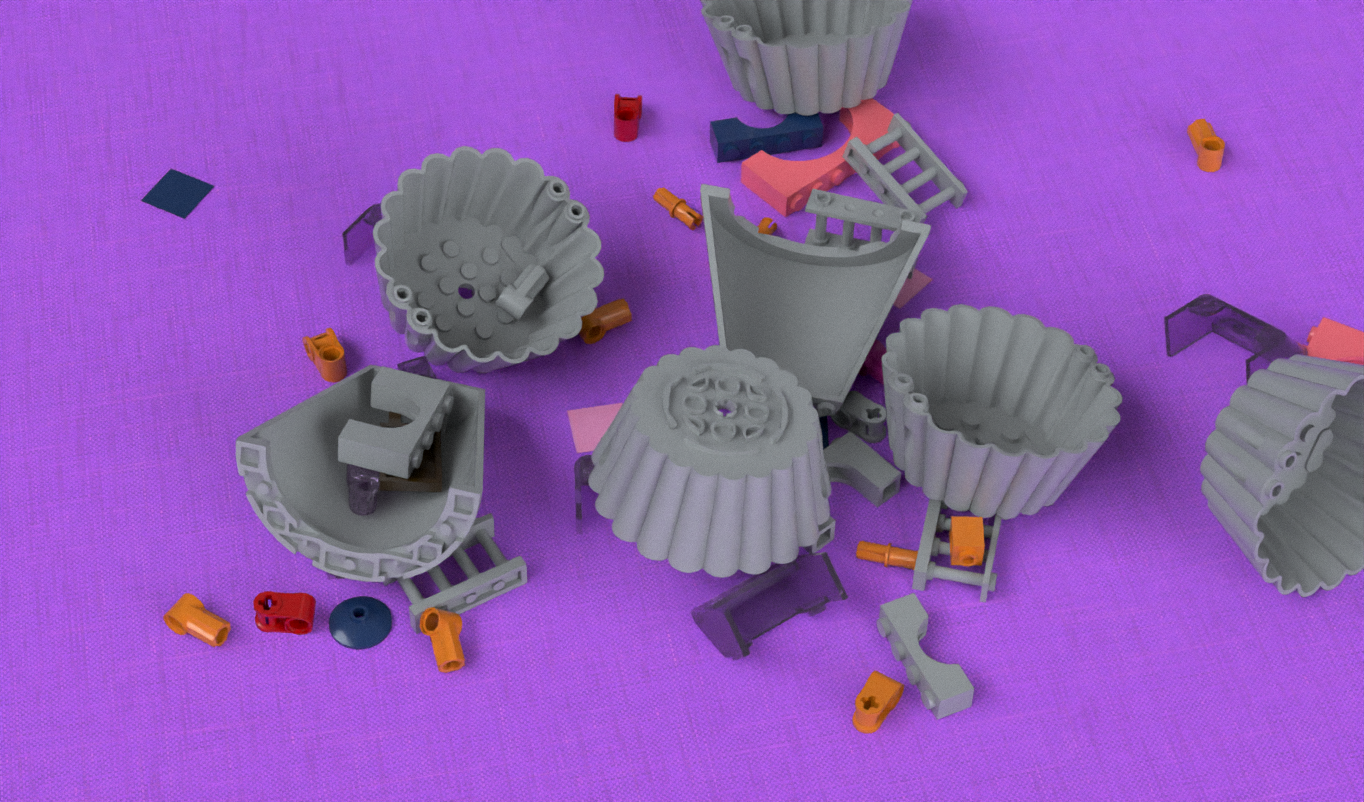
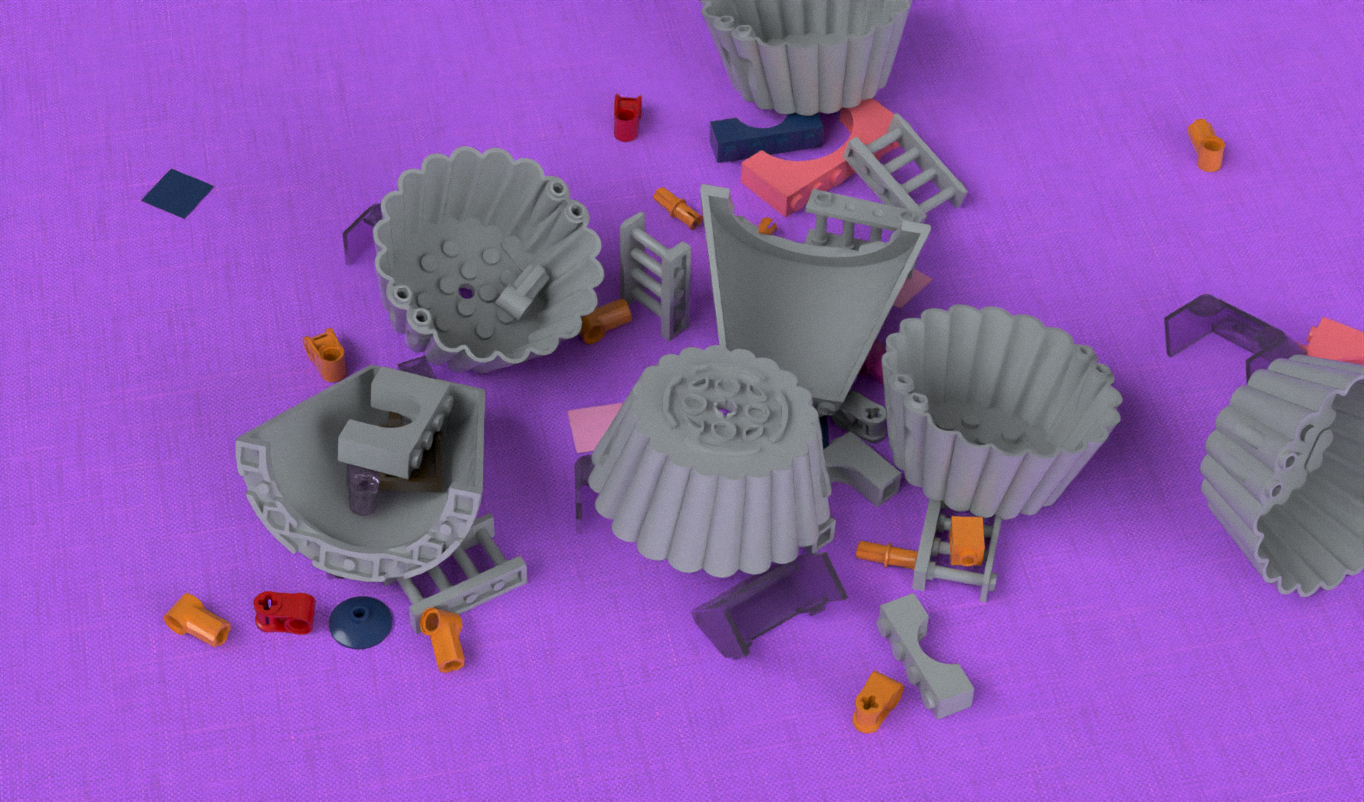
(673, 271): none -> light grey fence

